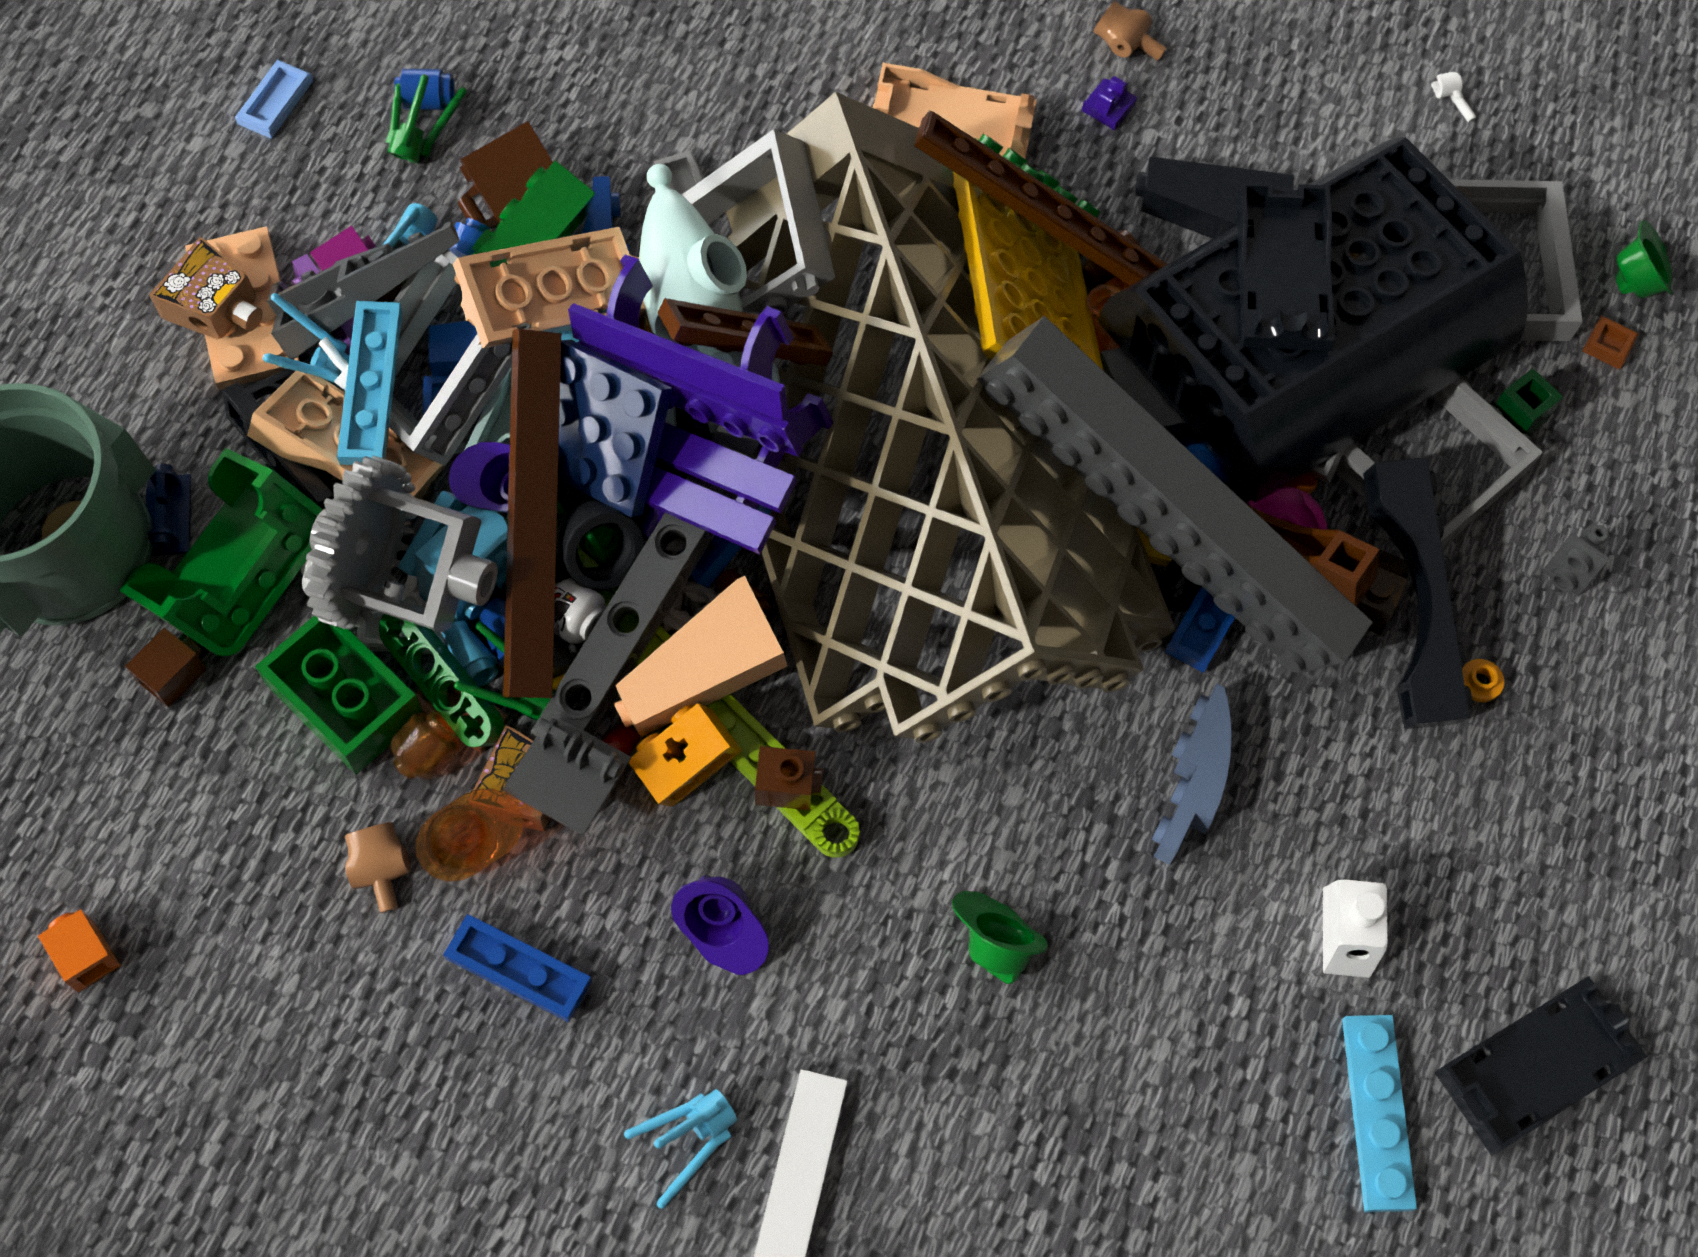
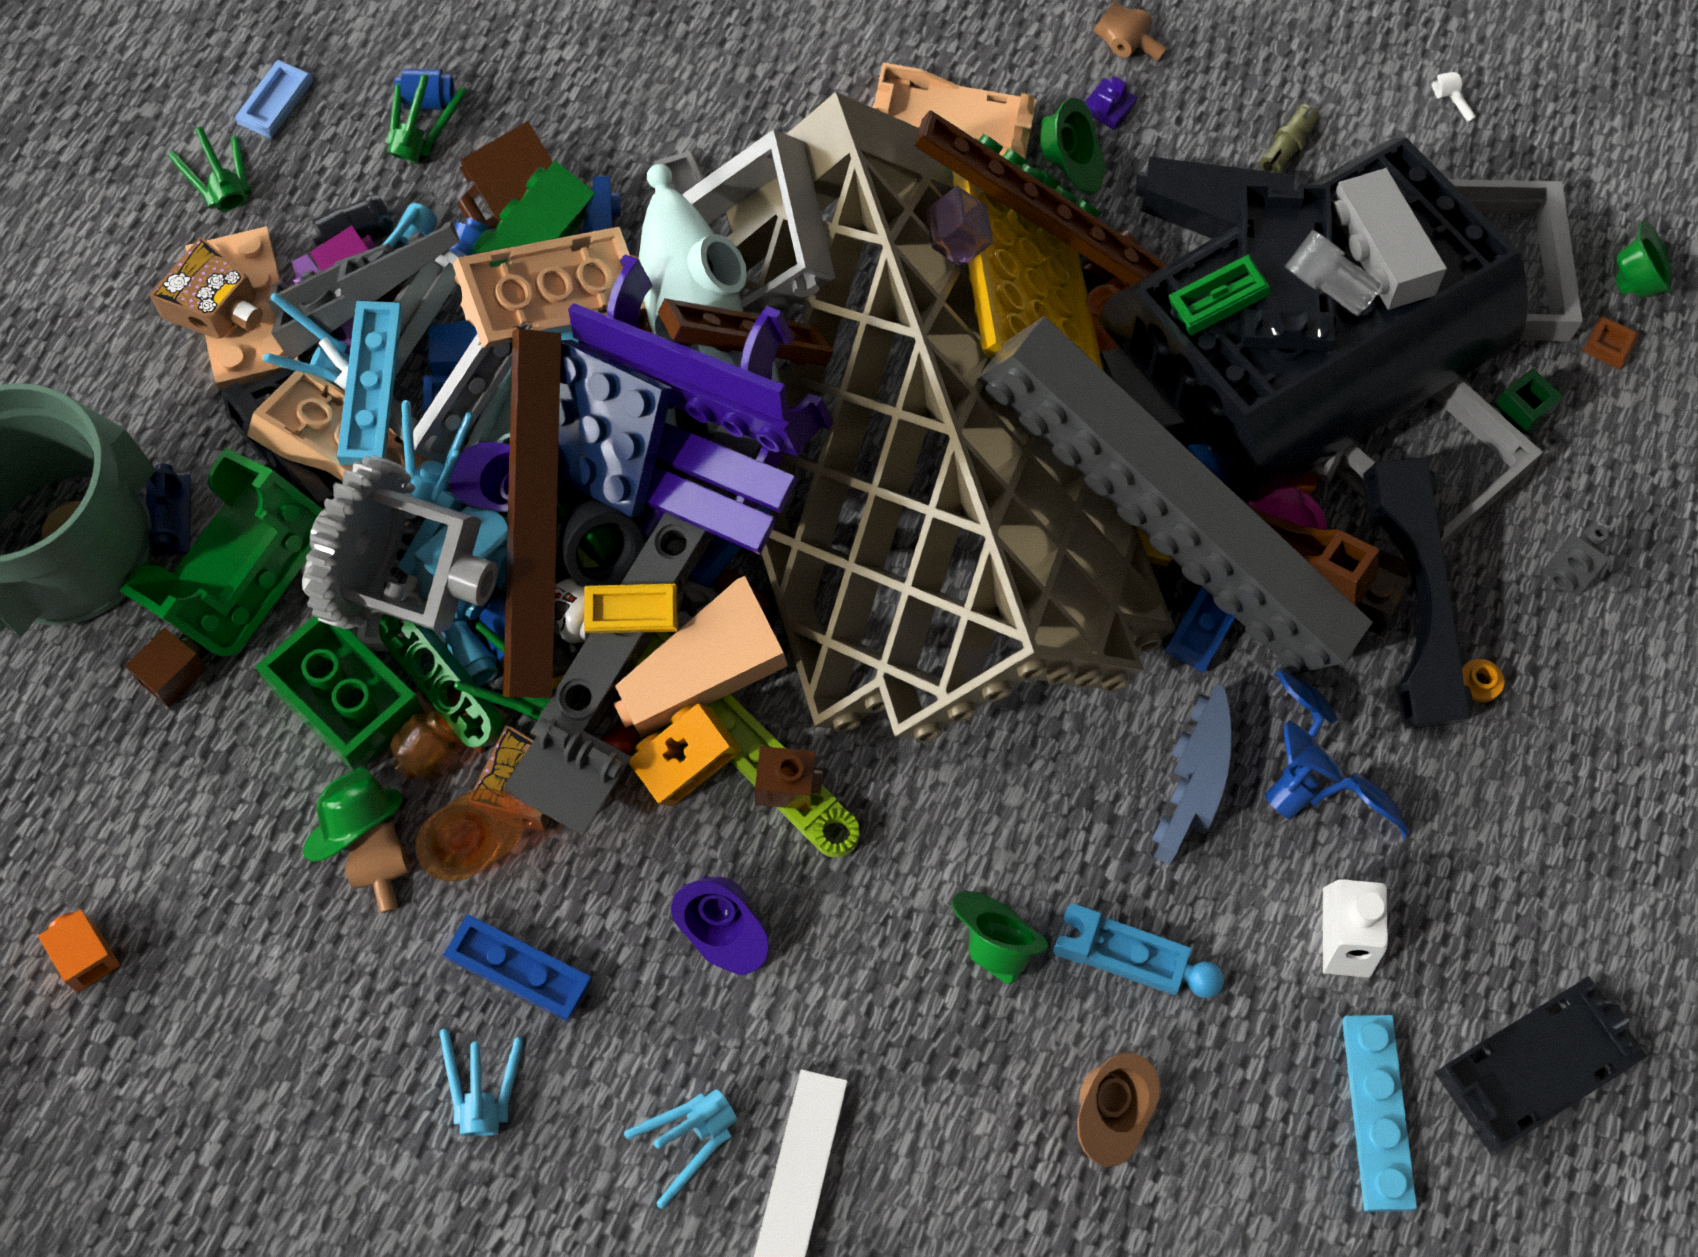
(224, 188): none -> green plant
(348, 811): none -> green piece
(366, 216): none -> black piece
(432, 475): none -> medium azure plant
(479, 1113): none -> medium azure plant
(630, 608): none -> yellow tile
(959, 226): none -> brick
(1072, 145): none -> green piece
(1116, 1107): none -> medium nougat piece
(1135, 954): none -> dark azure plate
(1223, 299): none -> green tile
(1290, 139): none -> olive pin
(1304, 754): none -> blue plant
(1324, 267): none -> clear piece
(1387, 238): none -> light grey brick

